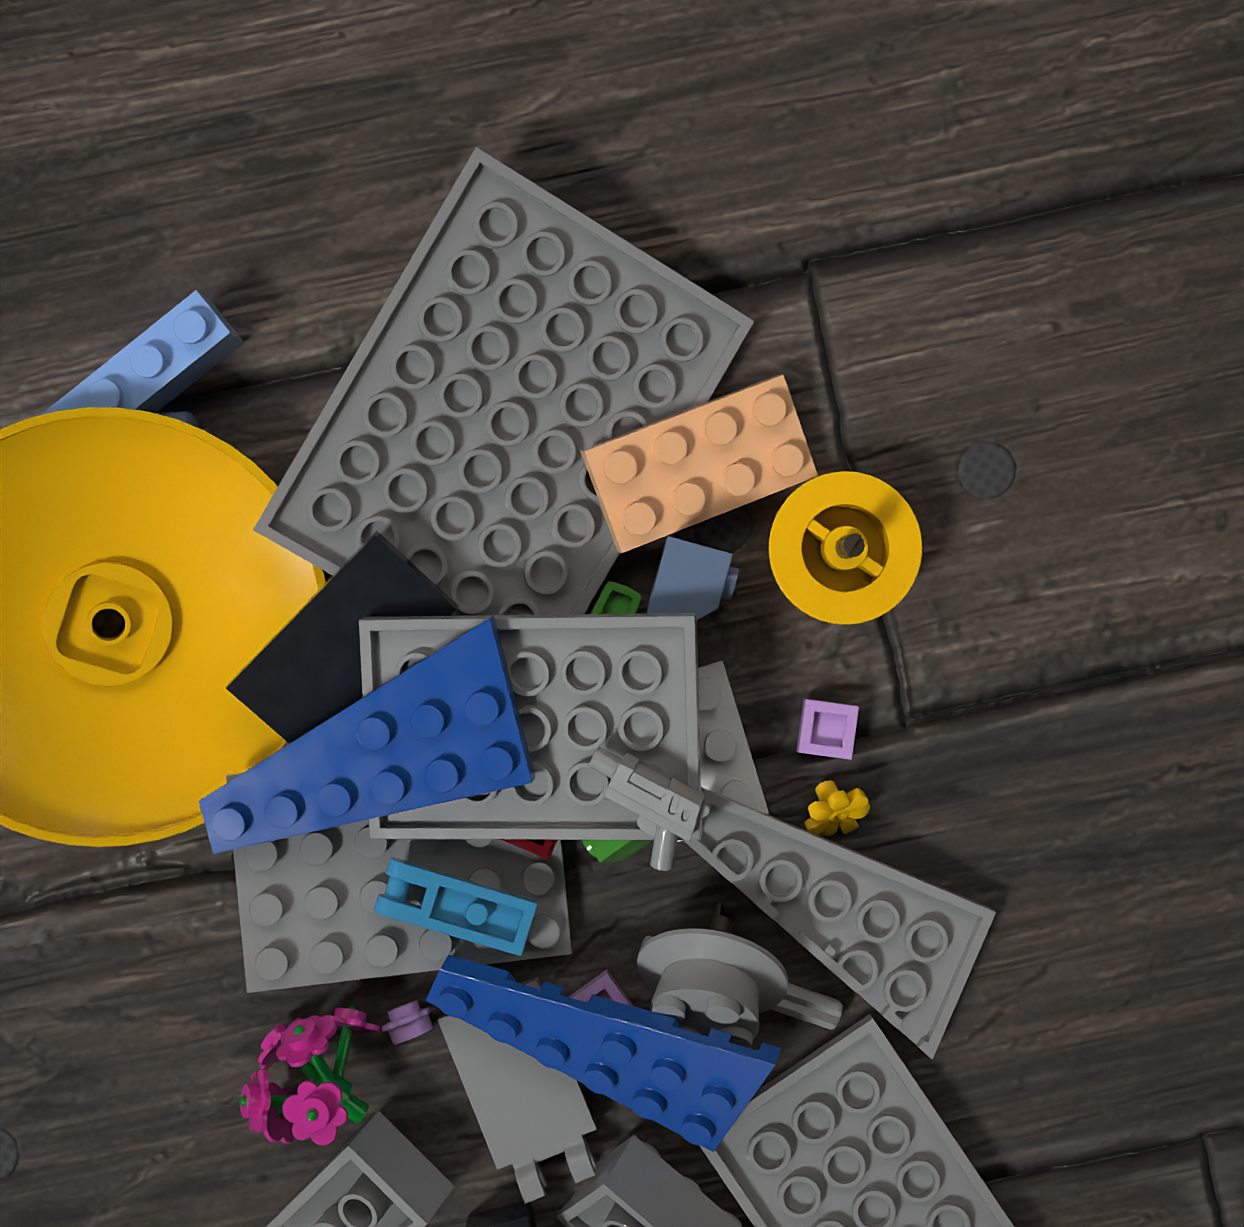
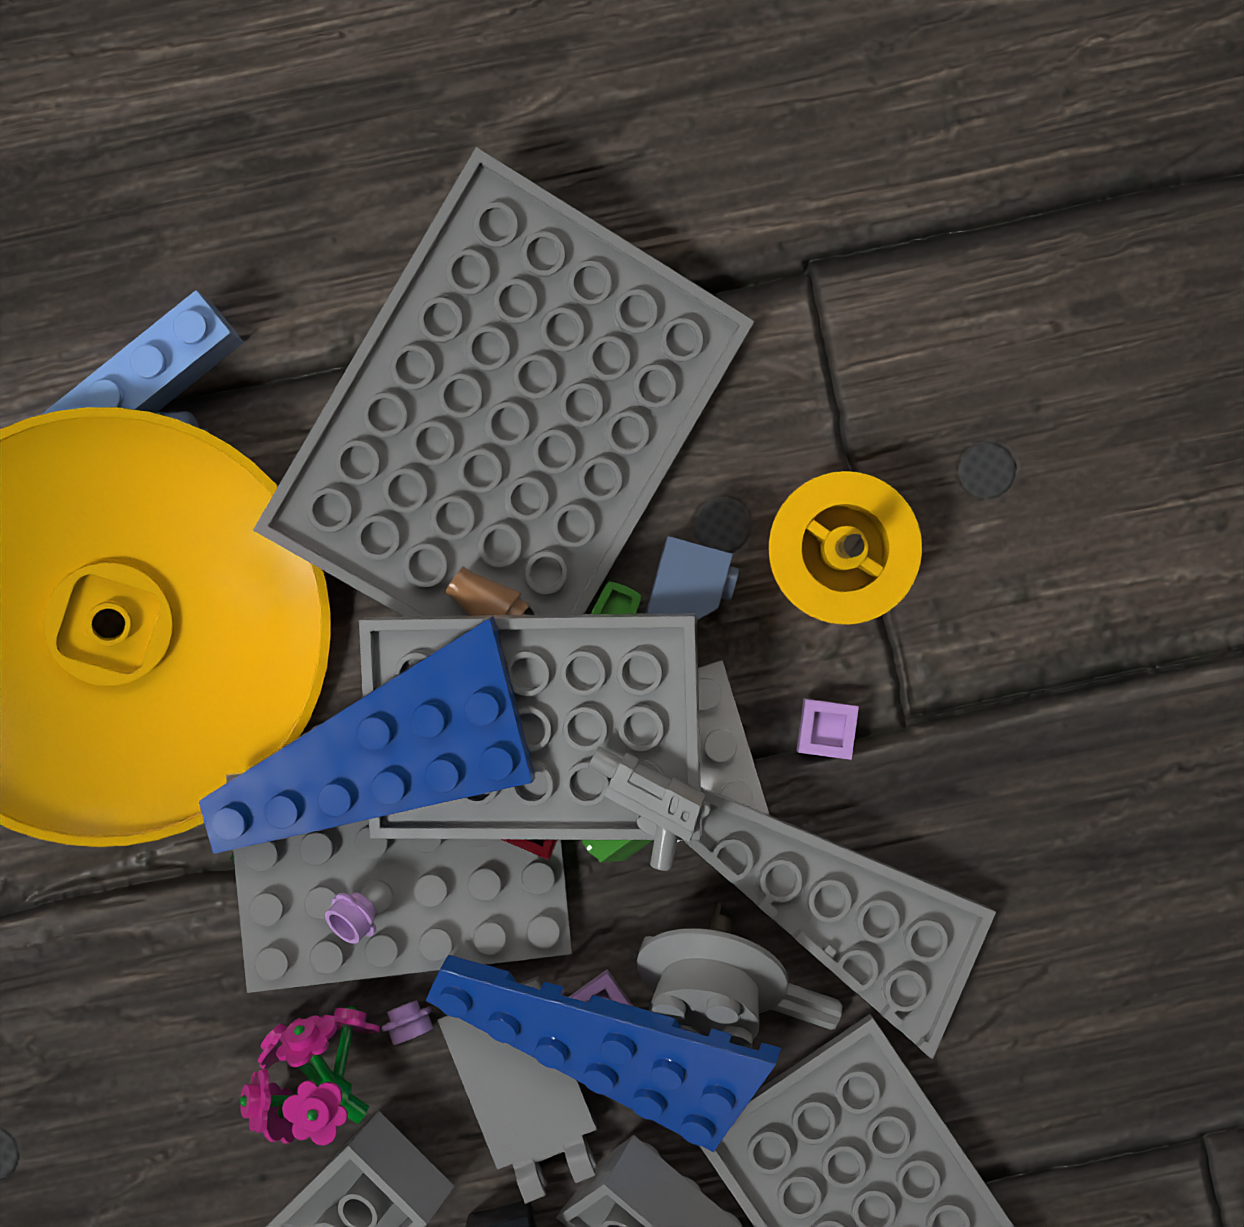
(315, 658): black tile -> none
(351, 917): none -> lavender plate
(457, 907): dark azure plate -> none
(483, 596): none -> medium nougat cone
(699, 463): light nougat plate -> none
(836, 810): yellow plant -> none

